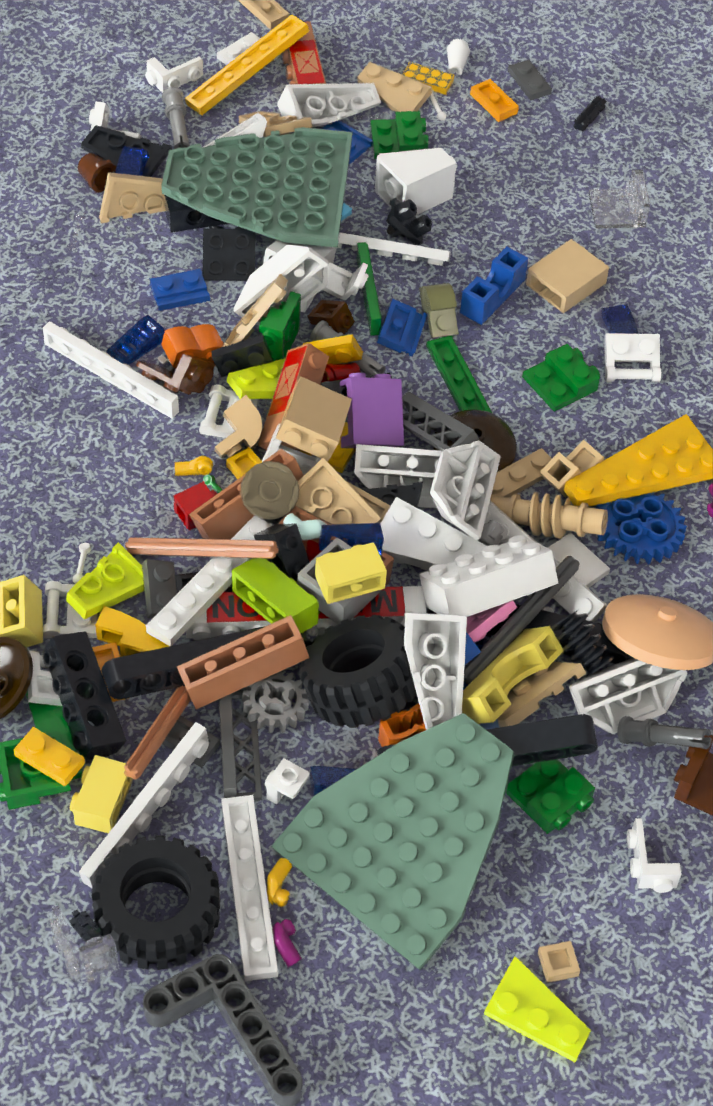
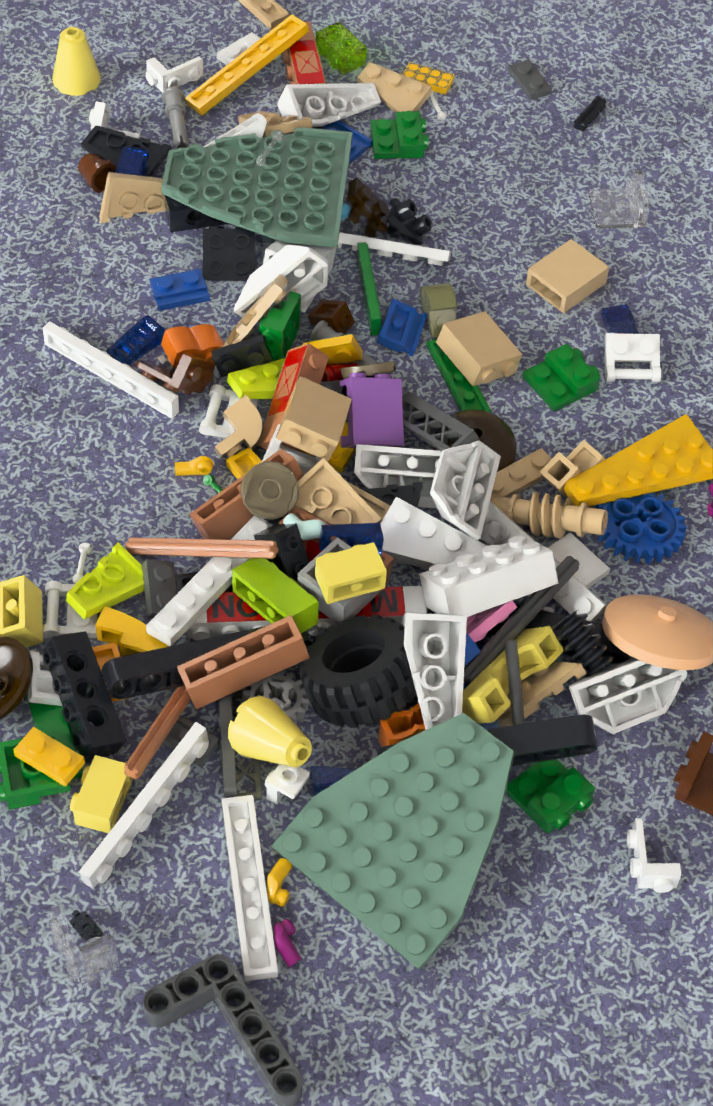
(75, 65): none -> light yellow cone
(149, 863): black tyre -> none
(190, 500): red brick -> none
(268, 734): none -> light yellow cone
(277, 136): none -> clear hinge
(341, 48): none -> clear neon green brick
(344, 283): white bracket -> none
(368, 204): none -> dark brown plate
(370, 369): none -> dark tan tile
(417, 175): white slope -> none
(457, 55): white cone -> none
(479, 348): none -> tan brick
(483, 296): blue arch -> none
(494, 100): light orange plate -> none
(514, 682): none -> dark grey bar
(536, 1012): neon yellow wing -> none
(558, 961): tan plate -> none
(651, 732): dark grey pin -> none

